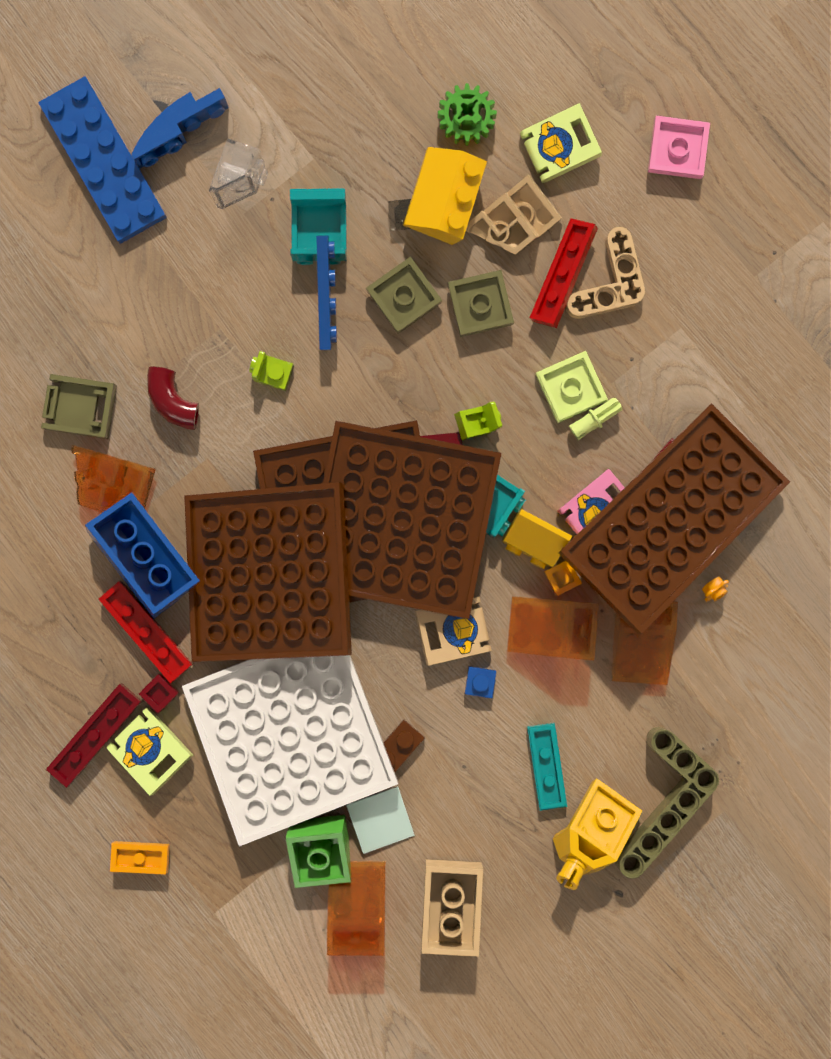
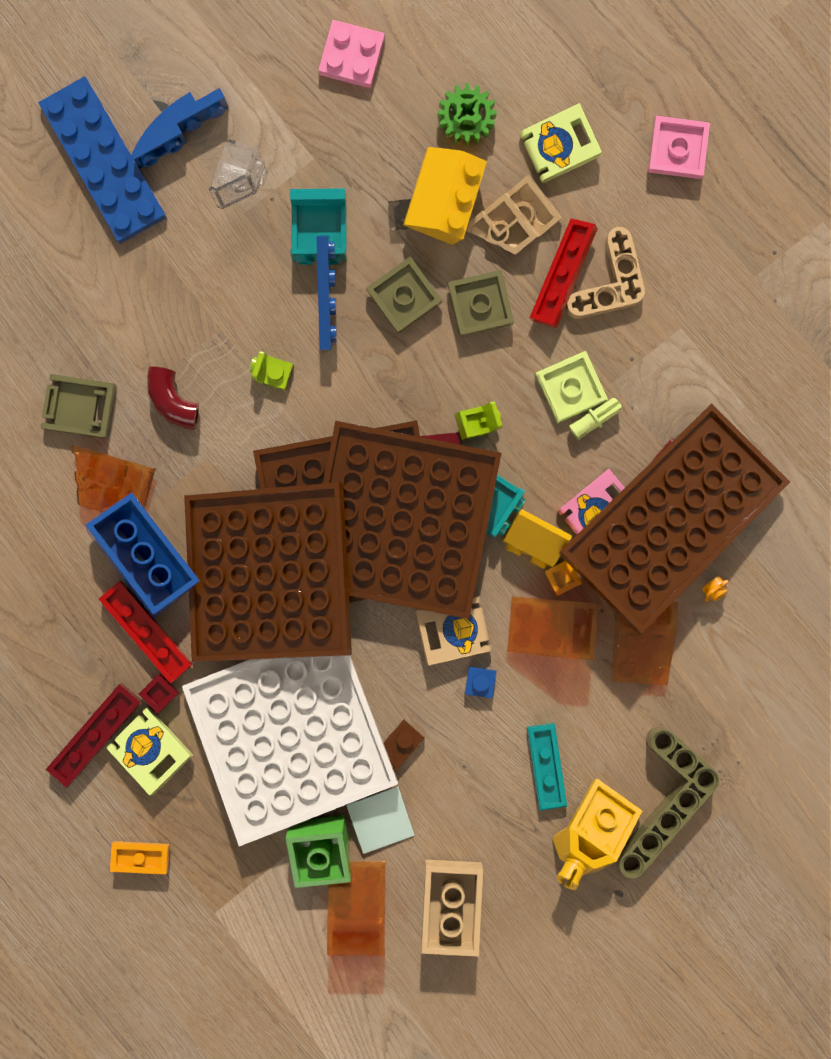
(351, 54): none -> bright pink plate

